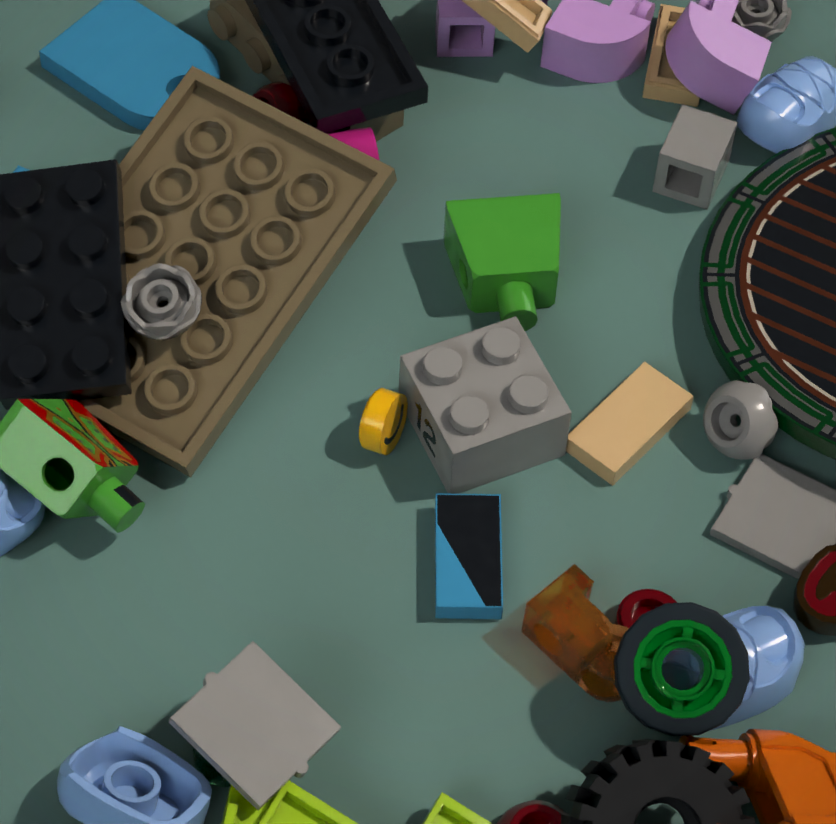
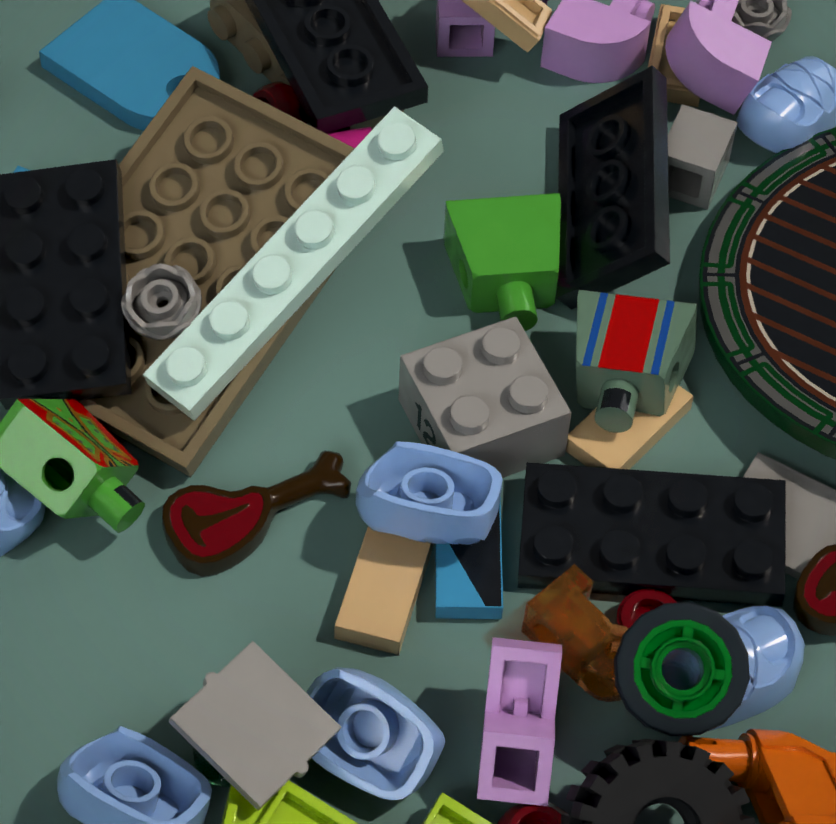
(221, 528): none -> dark brown piece
(293, 263): none -> light aqua plate
(382, 591): none -> tan tile
(383, 421): yellow tile -> none
(383, 737): none -> light blue piece
(429, 495): none -> light blue piece
(519, 722): none -> lavender brick
(614, 187): none -> black plate
(631, 354): none -> sand green torso
(655, 531): none -> black plate
(757, 420): light grey plate -> none

